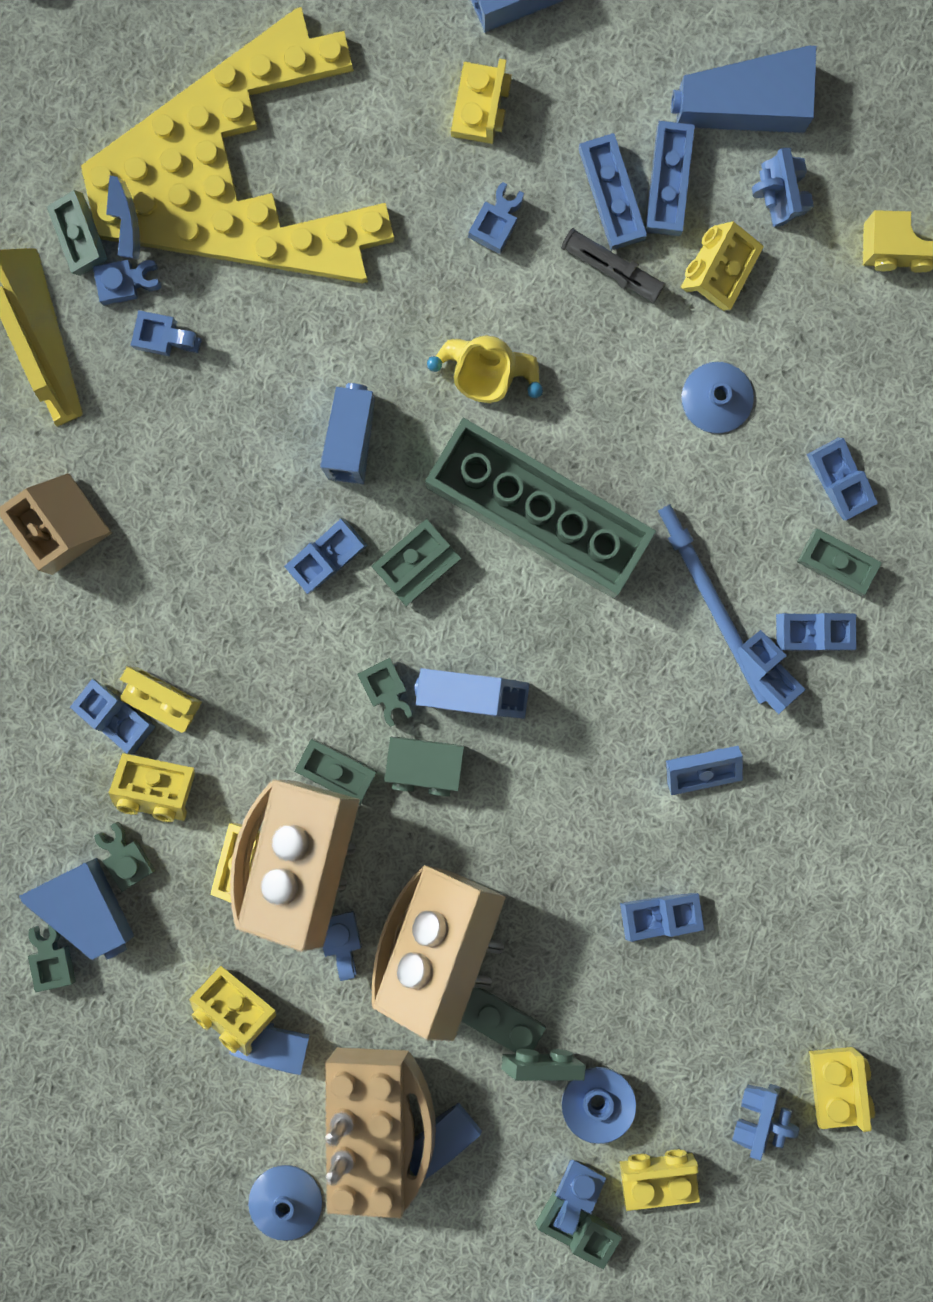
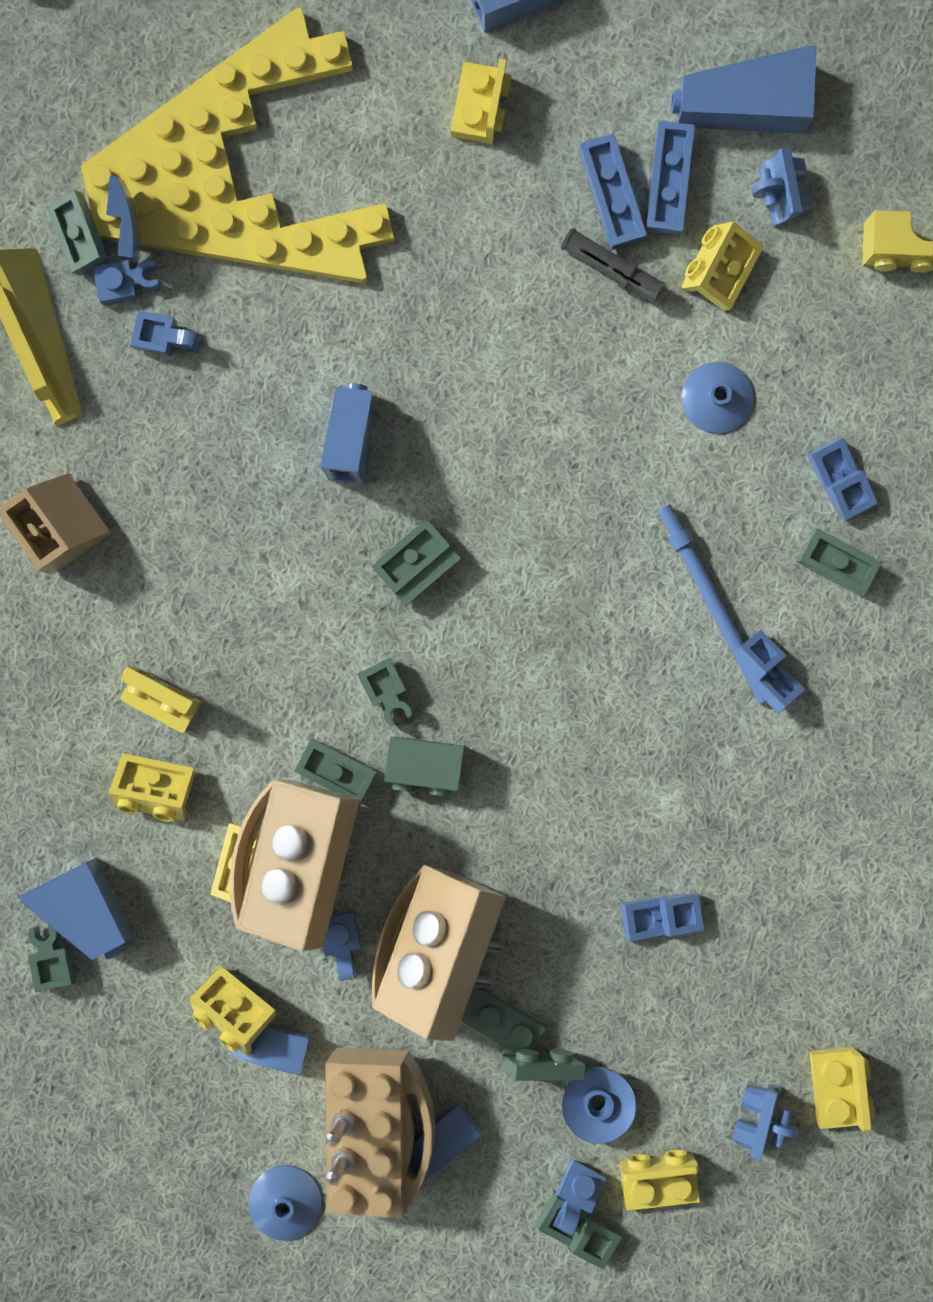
(113, 717): medium blue slope -> none
(127, 862): sand green plate -> none
(325, 556): medium blue slope -> none
(472, 693): slope -> none
(487, 368): light yellow piece -> none
(495, 222): medium blue plate -> none
(539, 508): sand green brick -> none
(704, 770): medium blue plate -> none
(816, 631): medium blue slope -> none

